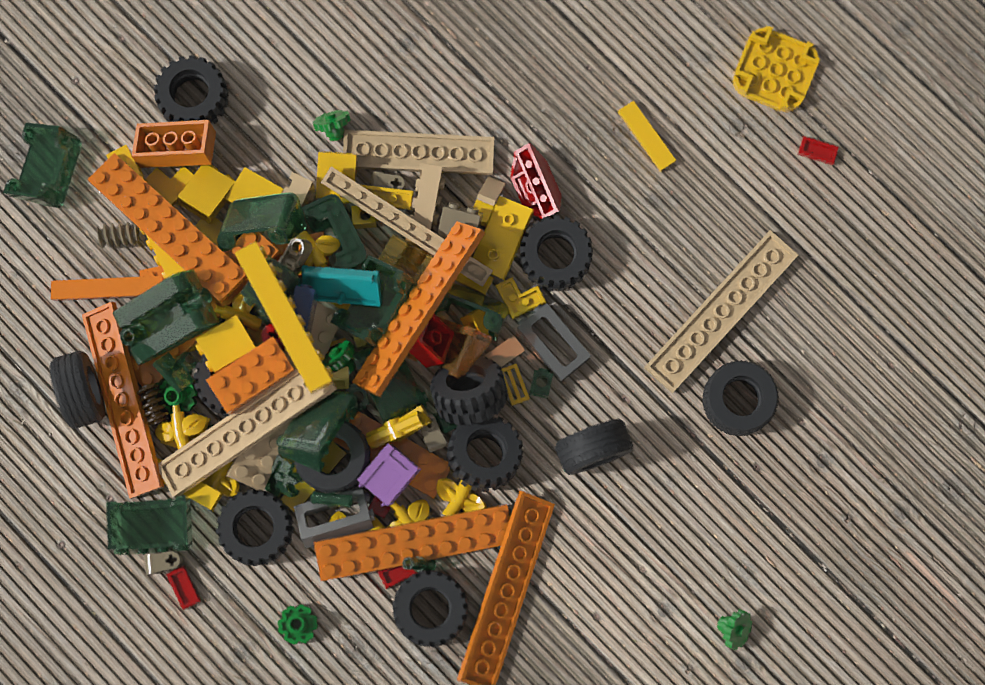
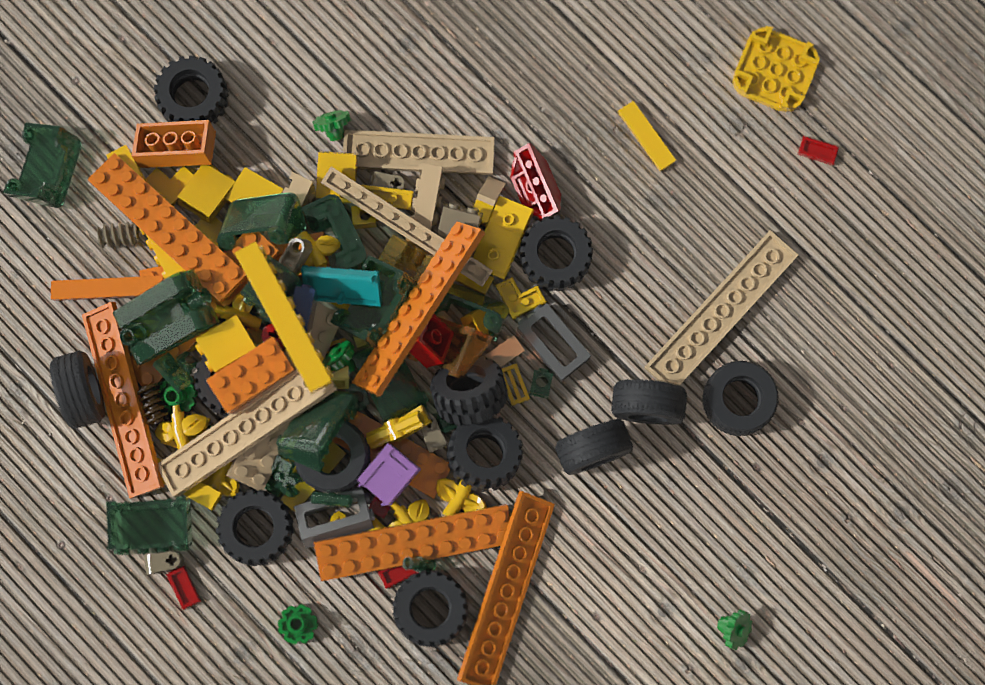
(649, 402): none -> black tyre

